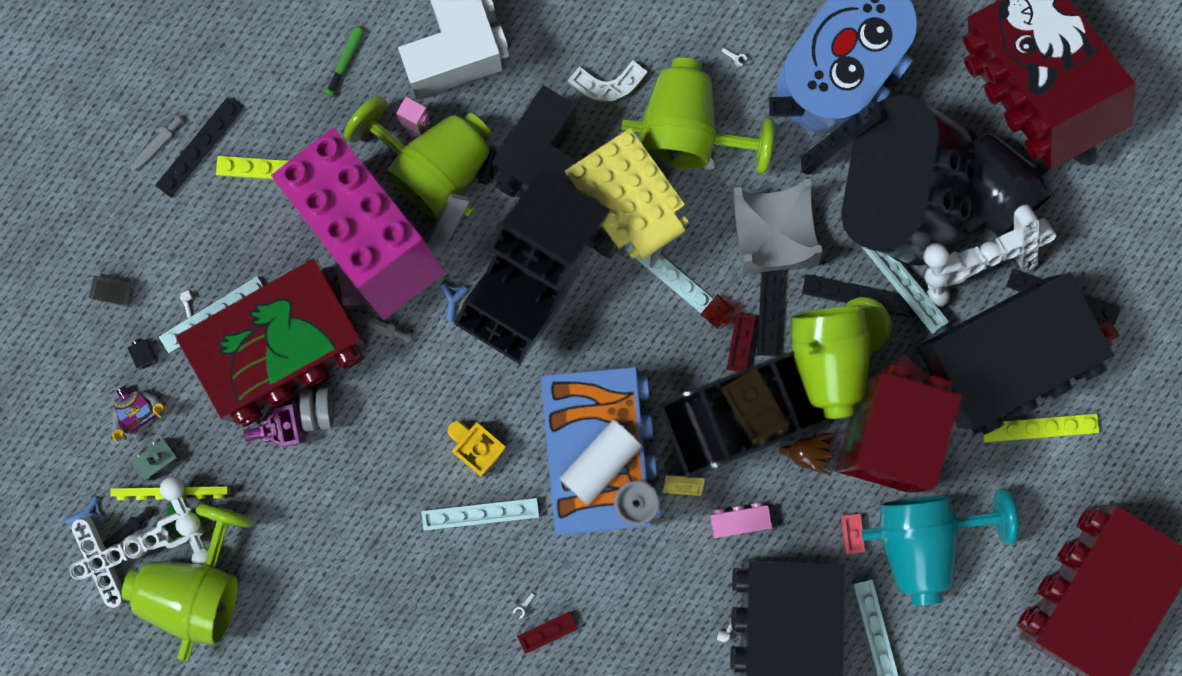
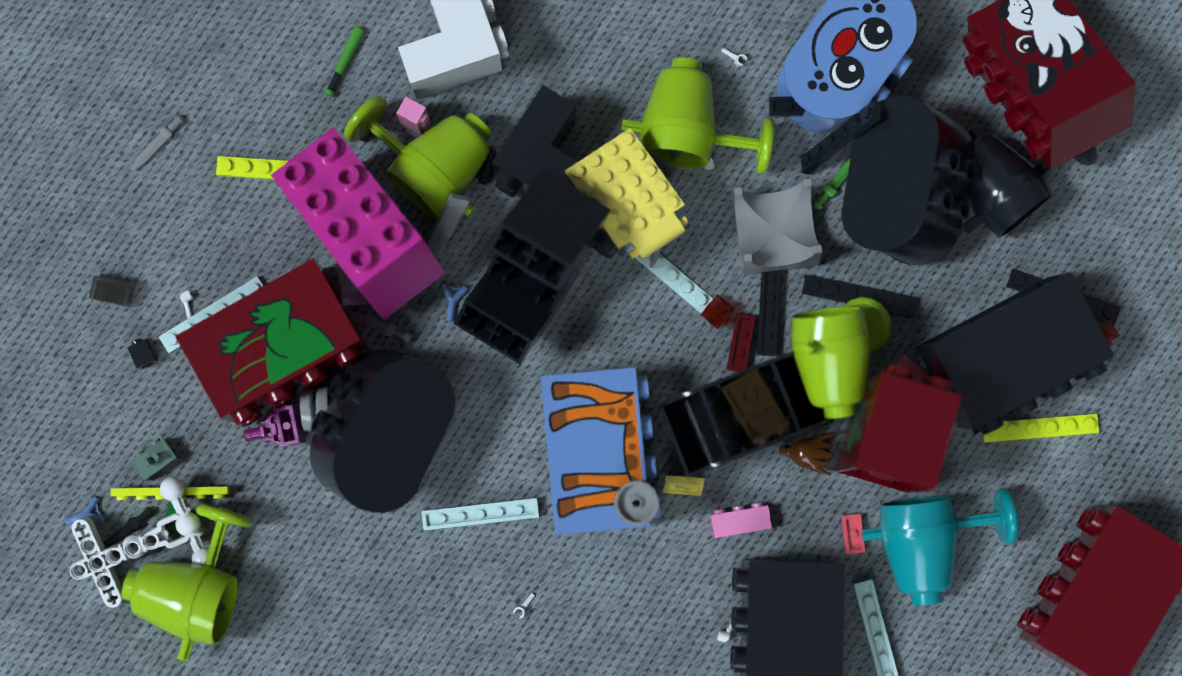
(134, 411): torso -> none
(199, 147): black plate -> none
(381, 429): none -> black brick
(475, 446): yellow brick -> none
(547, 632): dark red plate -> none
(600, 462): white brick -> none
(611, 90): white plate -> none
(830, 189): none -> bright green sword
(909, 290): light aqua plate -> none
(1019, 244): white piece -> none

